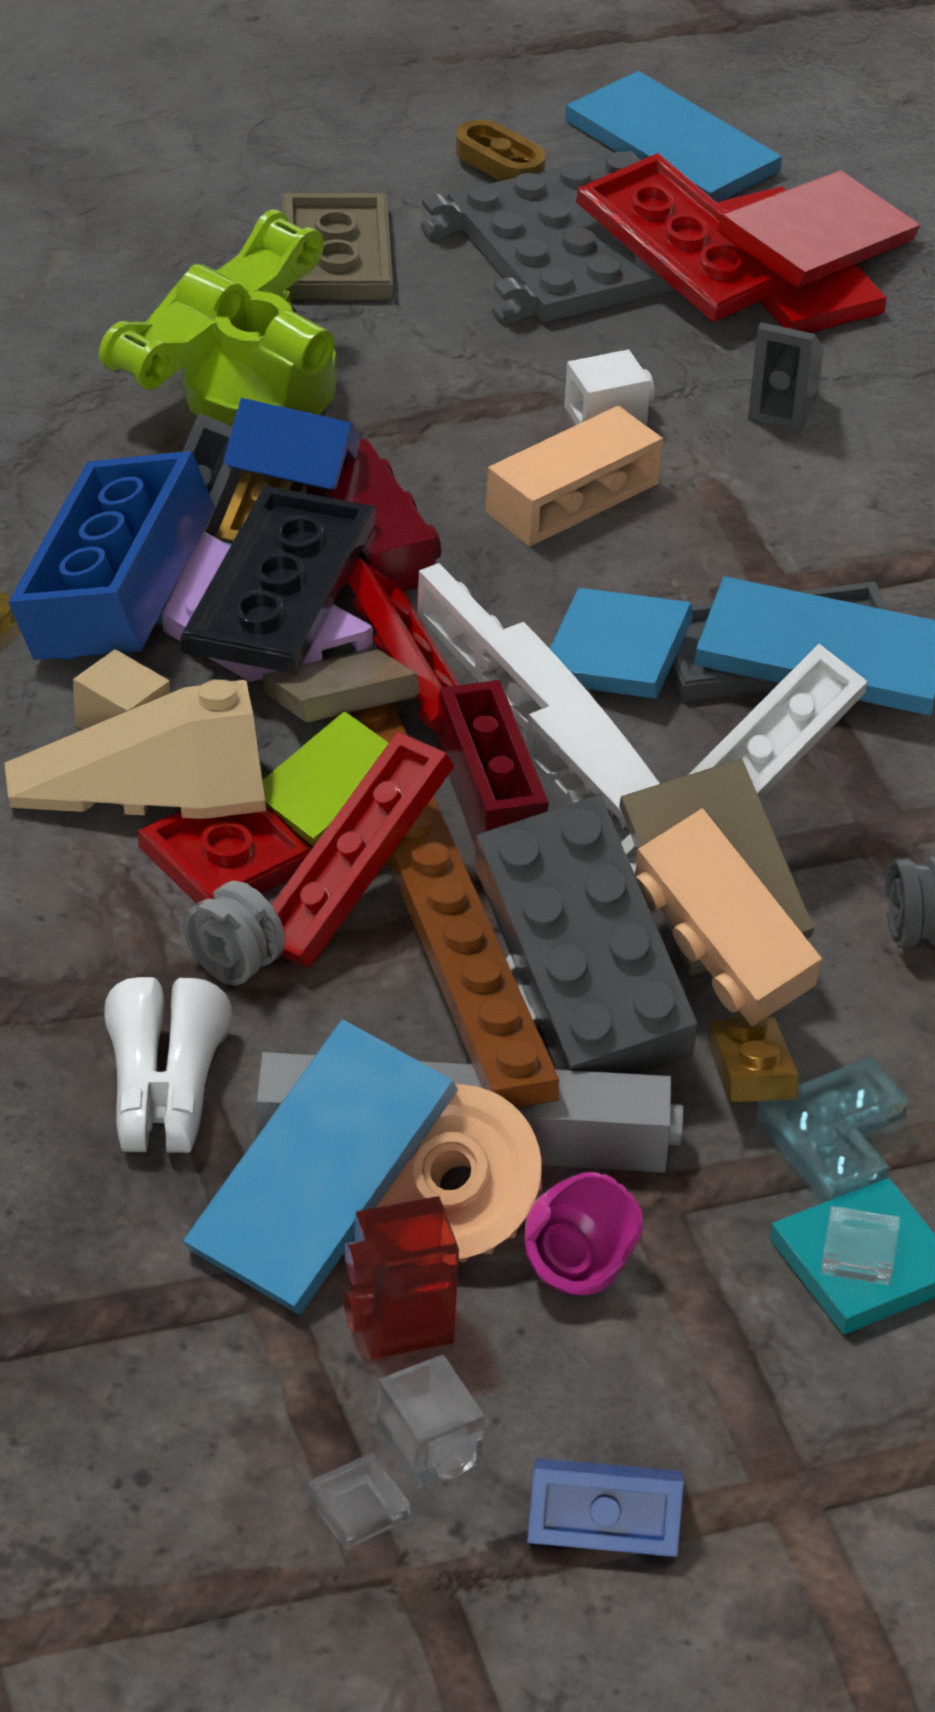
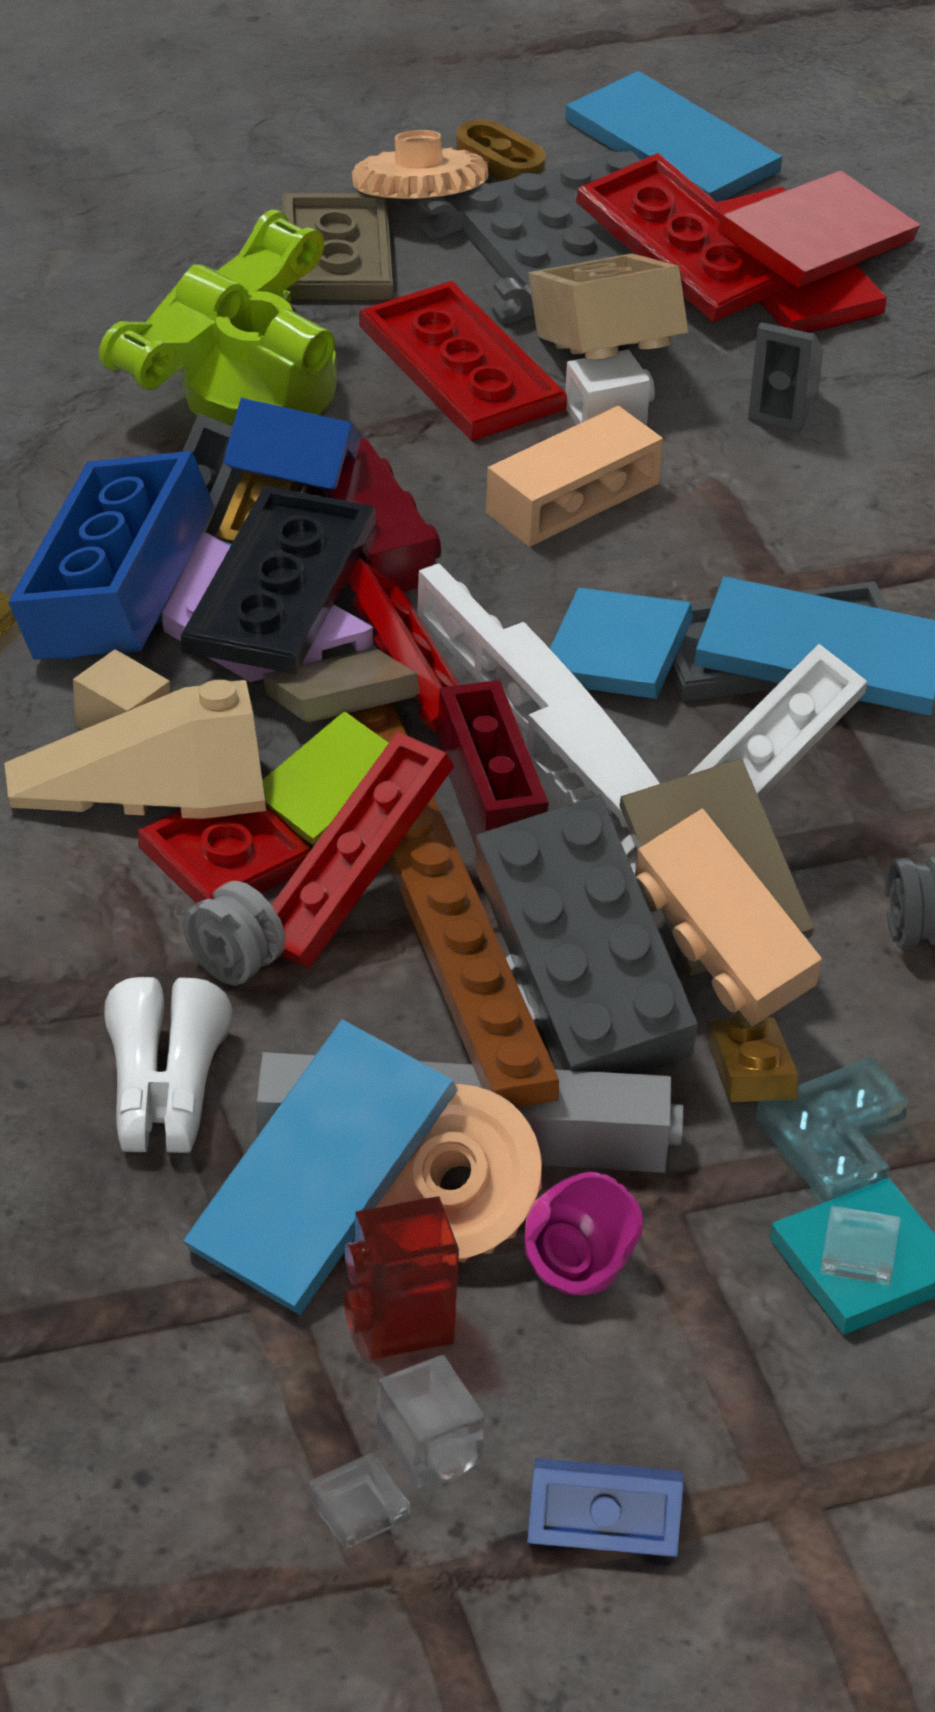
(419, 169): none -> light nougat gear
(462, 360): none -> red tile
(609, 304): none -> tan brick

